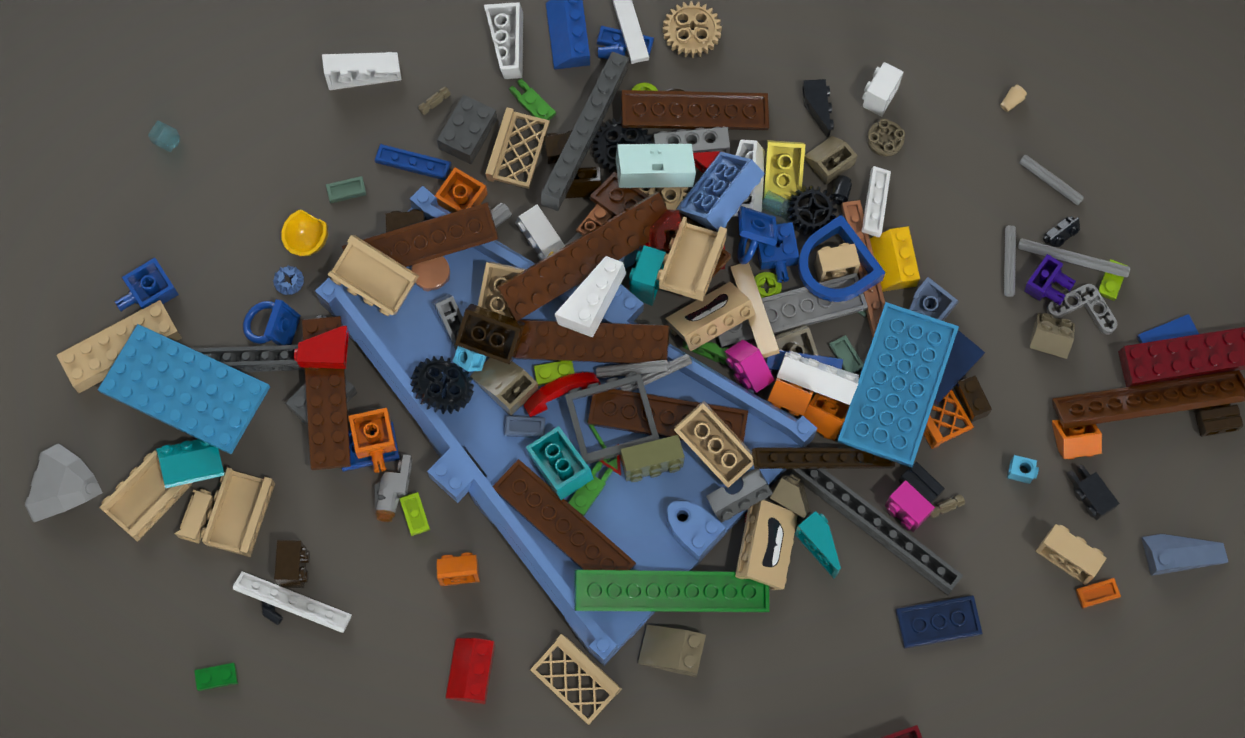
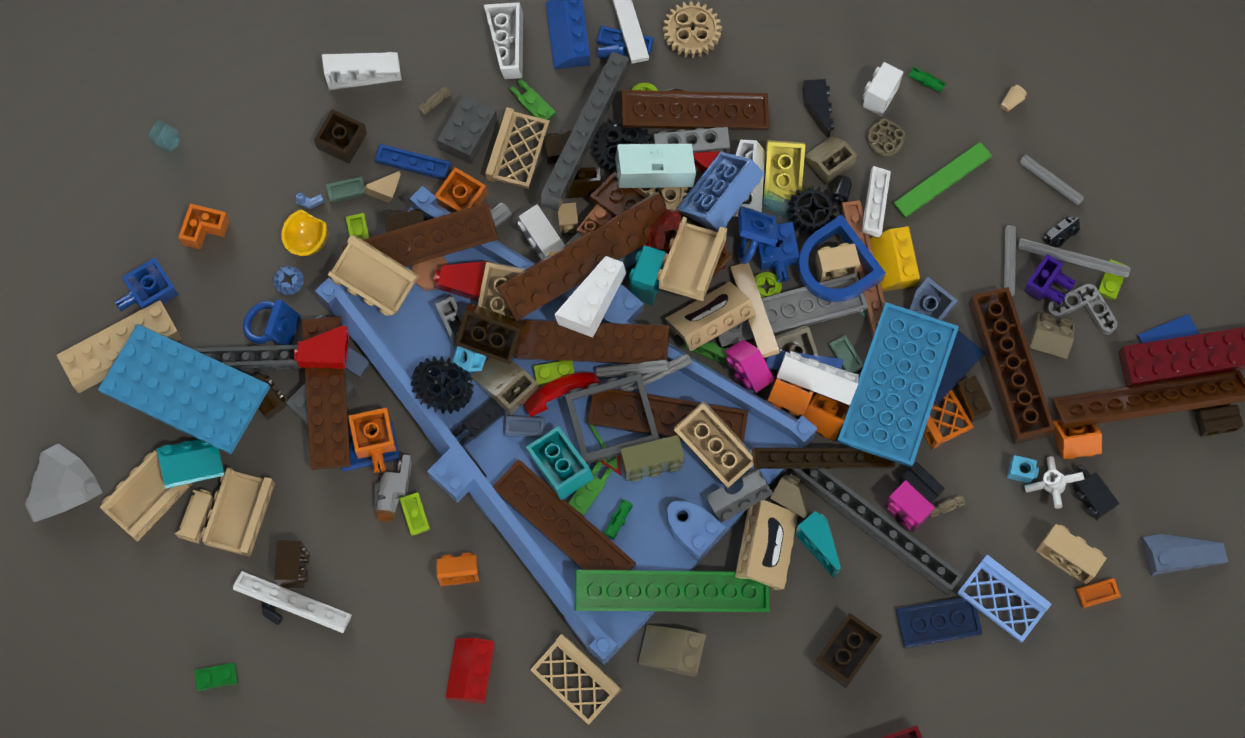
(200, 221): none -> orange brick
(273, 400): none -> dark brown brick
(308, 203): none -> medium blue arm
(340, 136): none -> dark brown brick
(356, 363): none -> sand blue tile
(357, 226): none -> lime plate
(383, 188): none -> tan slope
(461, 279): none -> red slope
(479, 421): none -> black hinge
(568, 218): none -> tan brick
(618, 519): none -> green pin
(847, 650): none -> dark brown brick
(927, 79): none -> green pin
(942, 180): none -> bright green tile
(1011, 365): none -> reddish brown brick
(1012, 584): none -> light blue fence
(1054, 482): none -> white bar

